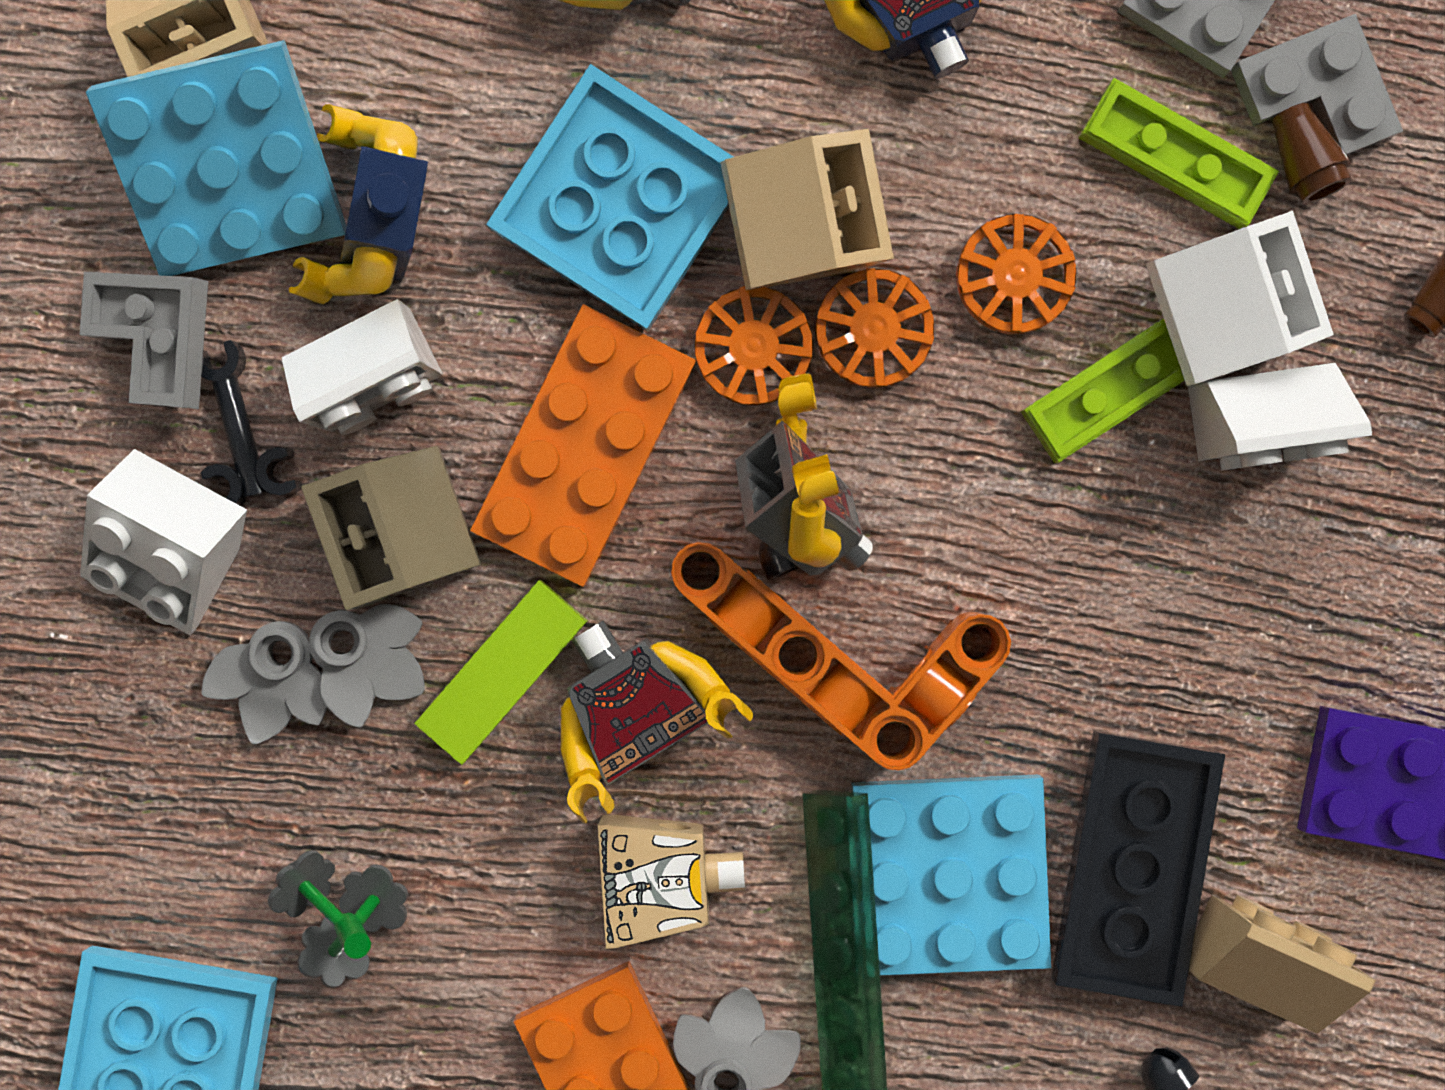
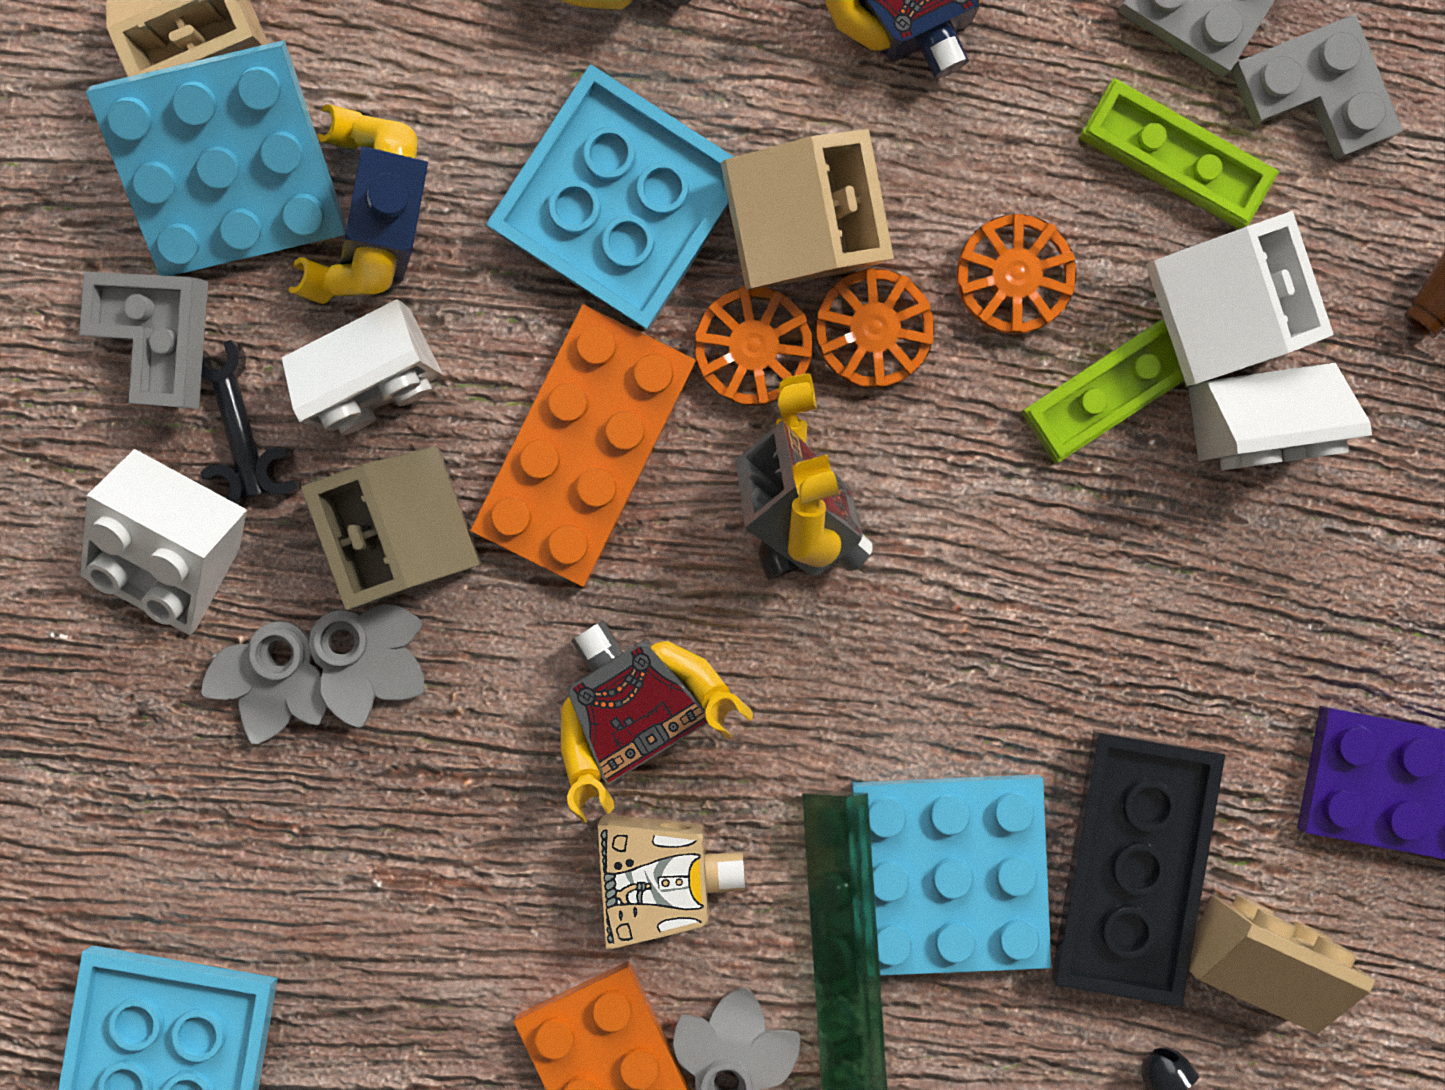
(340, 943): dark grey plant -> none
(501, 672): lime tile -> none
(833, 683): orange beam -> none
(1310, 155): reddish brown cone -> none

